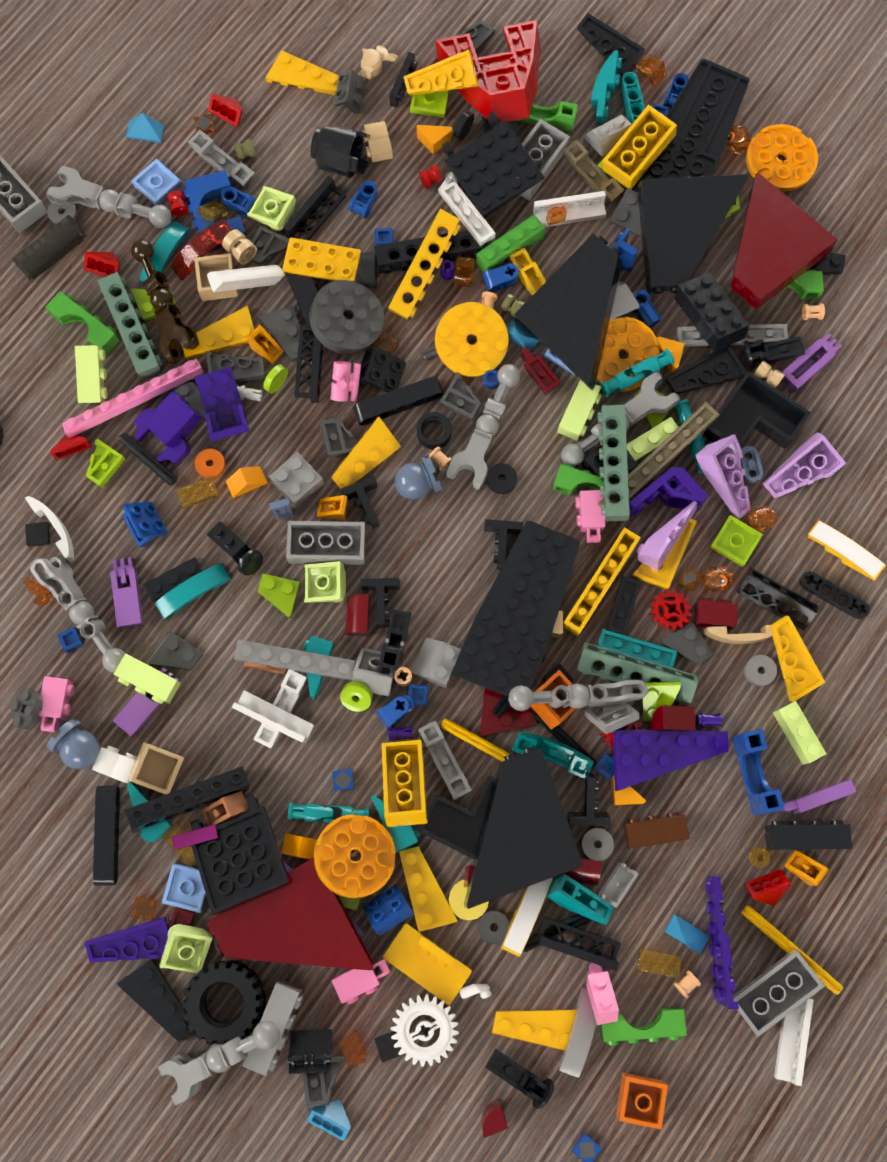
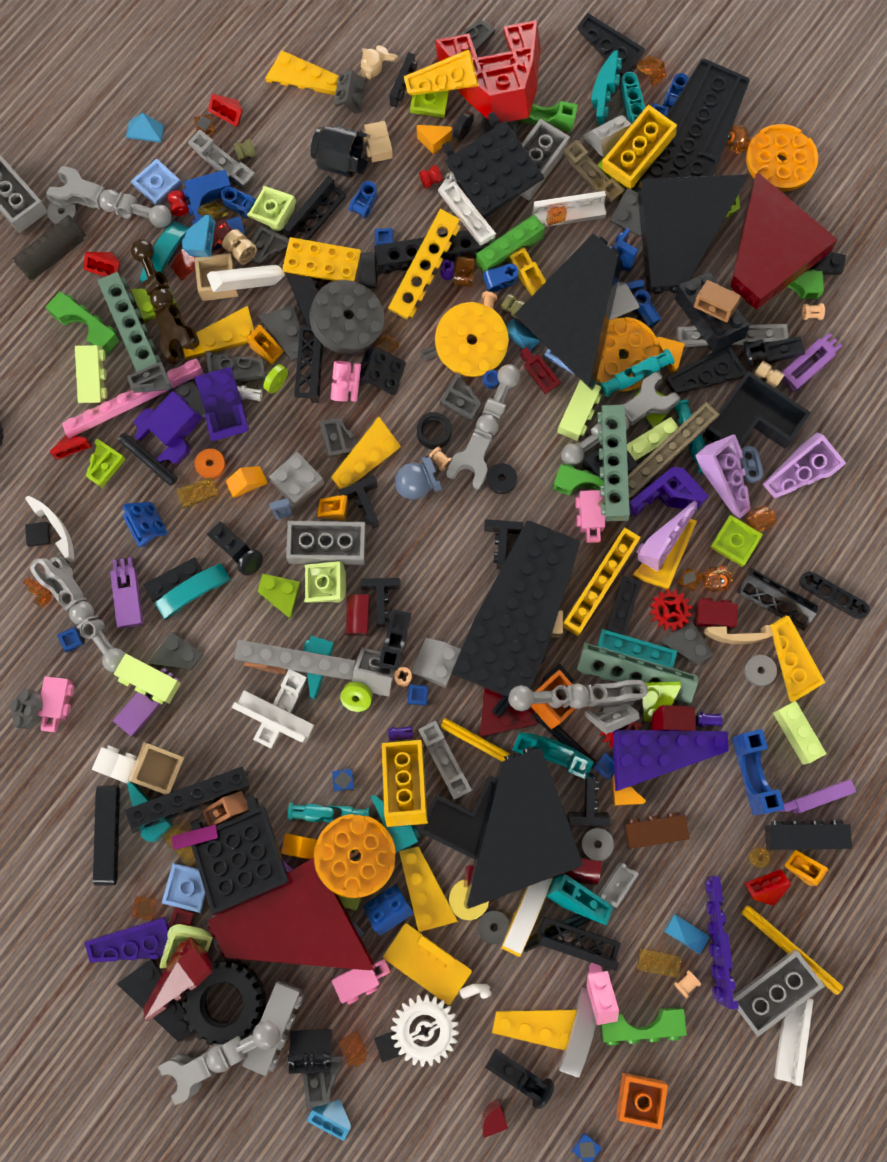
(76, 747): sand blue tile -> none
(150, 379): none -> dark grey wing
(185, 970): none -> dark red wedge
(200, 237): none -> dark azure slope
(394, 712): blue piece -> none
(398, 400): black beam -> none
(635, 286): none -> blue tile
(717, 301): none -> medium nougat brick
(847, 550): white slope -> none

